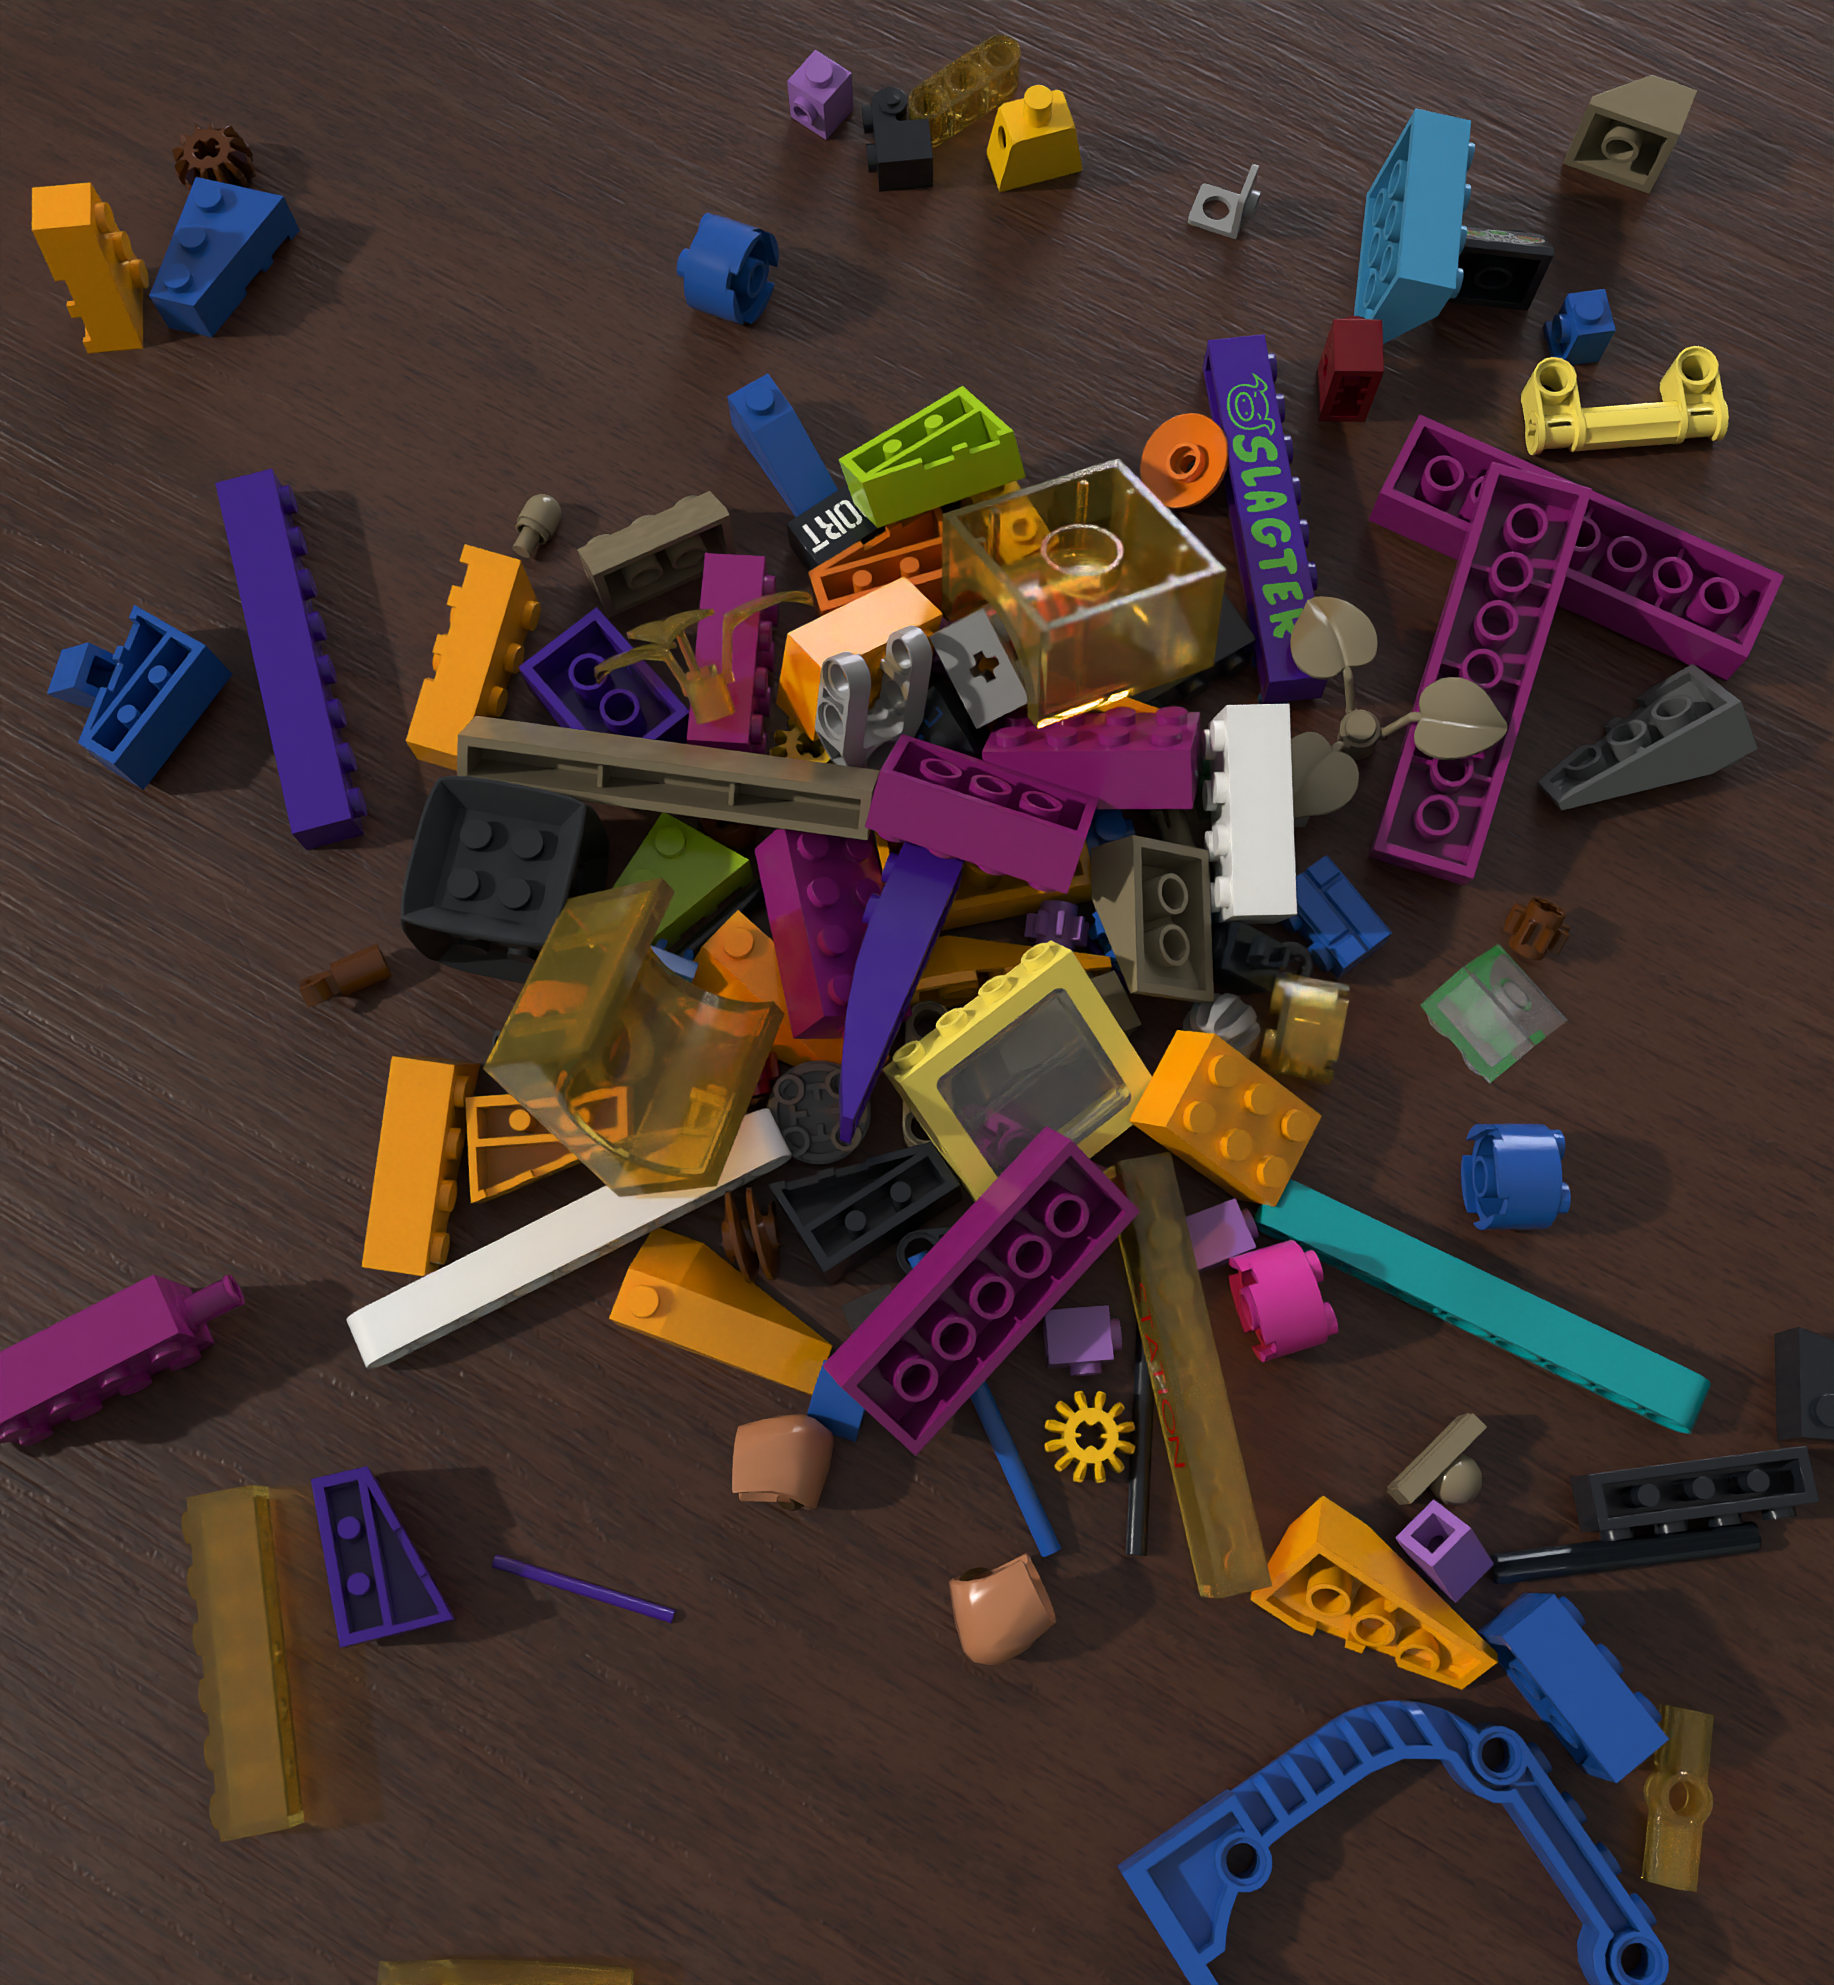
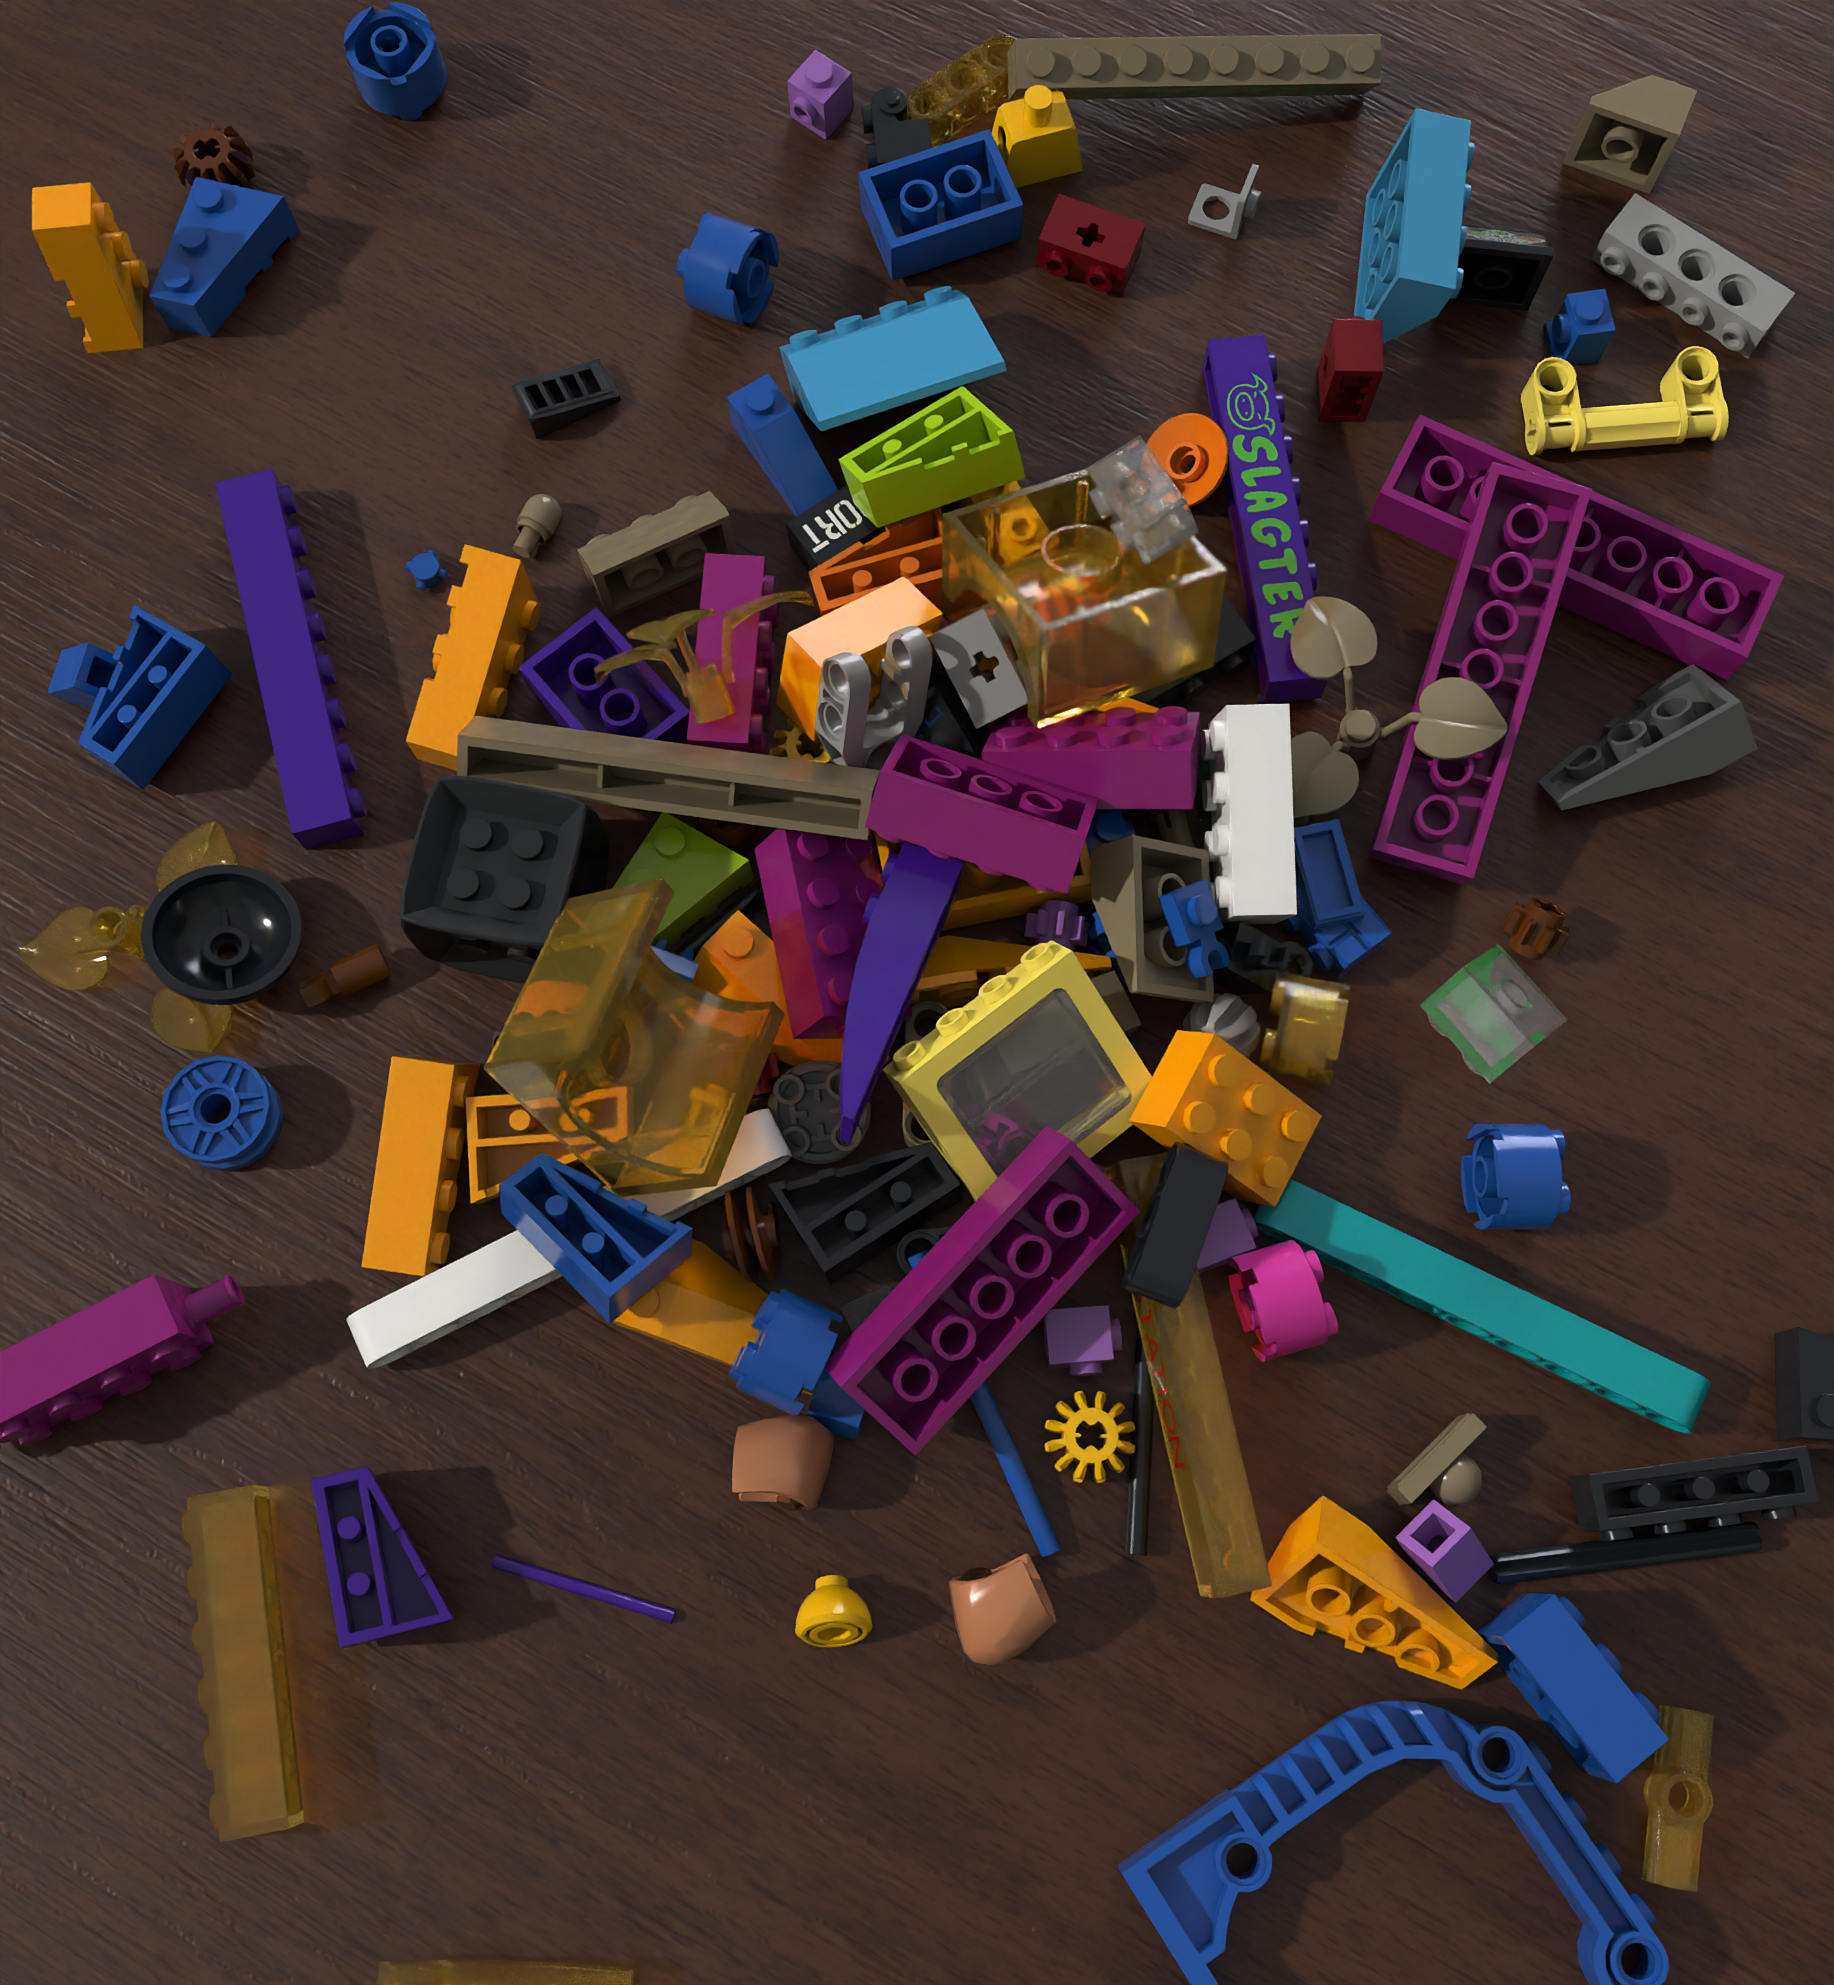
(76, 943): none -> clear yellow plant
(198, 1094): none -> blue wheel
(218, 913): none -> black hat
(395, 60): none -> blue brick
(426, 570): none -> blue piece
(556, 416): none -> black slope
(591, 1236): none -> blue wedge
(787, 1351): none -> blue brick
(833, 1615): none -> yellow brick
(889, 358): none -> dark azure slope
(941, 205): none -> blue brick
(1090, 245): none -> dark red brick
(1142, 501): none -> clear brick
(1175, 1225): none -> black beam
(1192, 922): none -> blue plate
(1196, 66): none -> dark tan brick
(1326, 875): none -> blue tile
(1691, 275): none -> light grey brick

